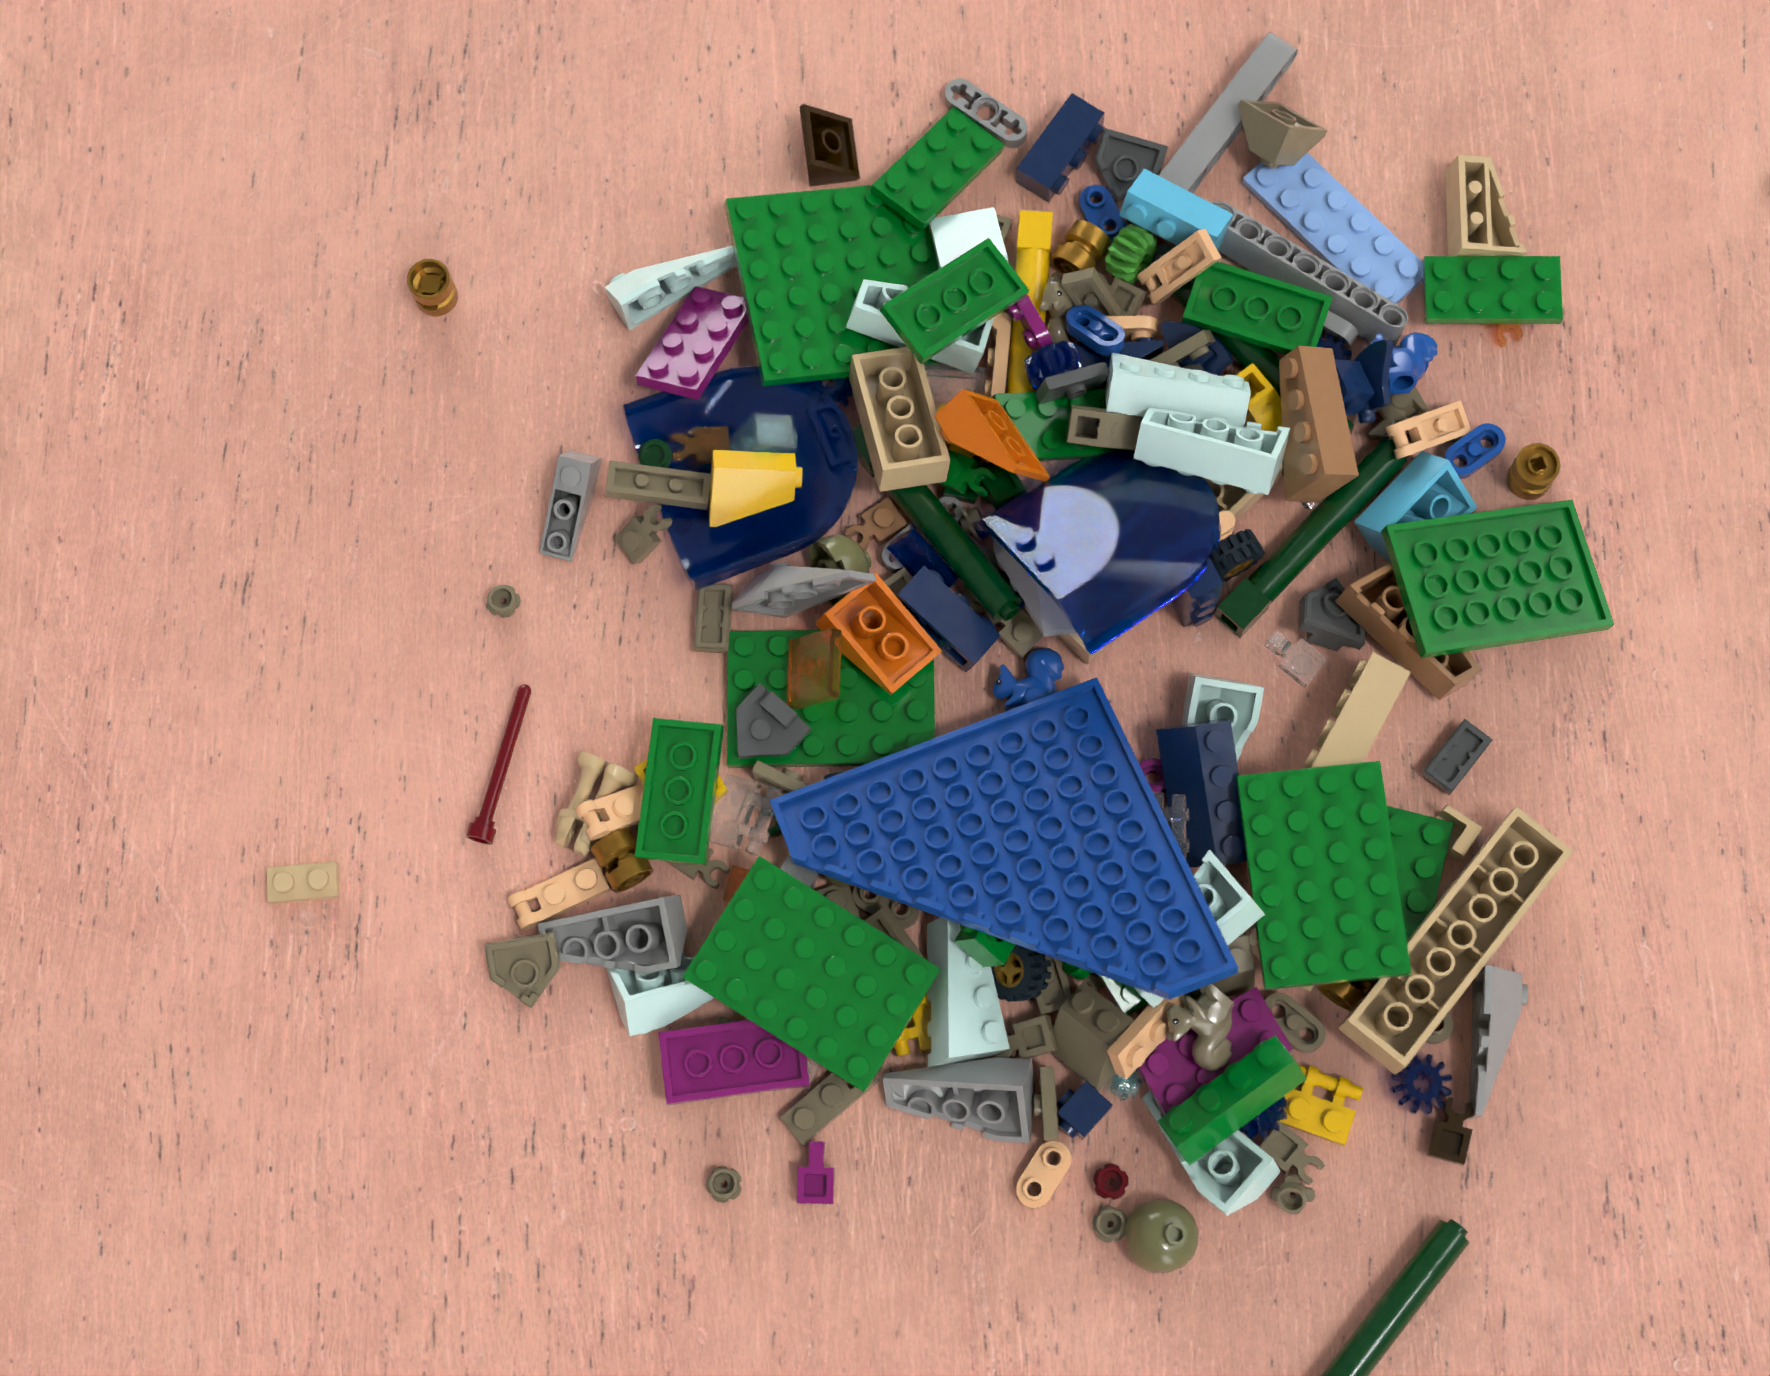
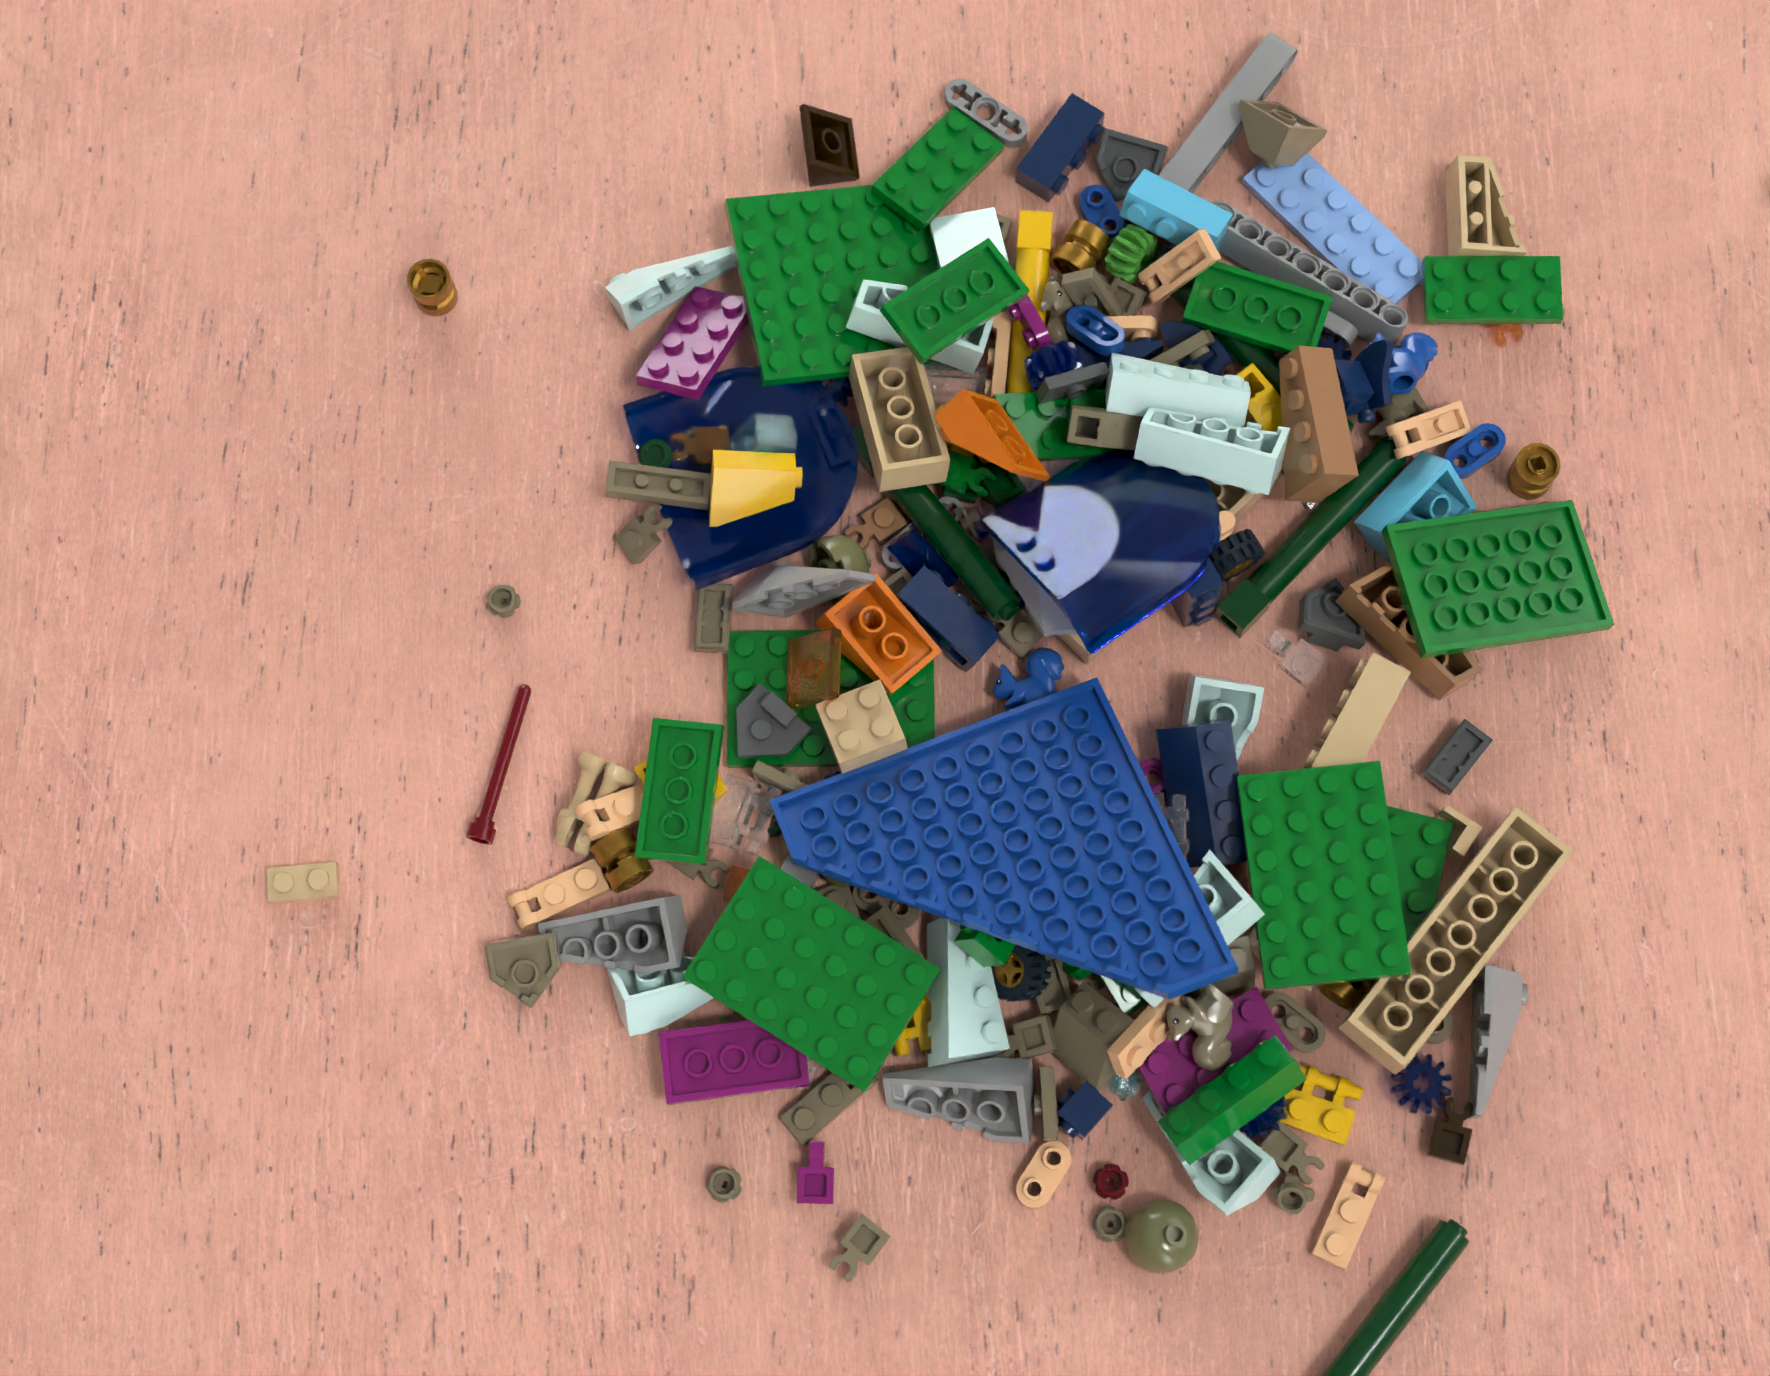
(569, 503): light grey slope -> none
(861, 726): none -> tan brick
(863, 1243): none -> dark tan plate
(1347, 1217): none -> light nougat plate

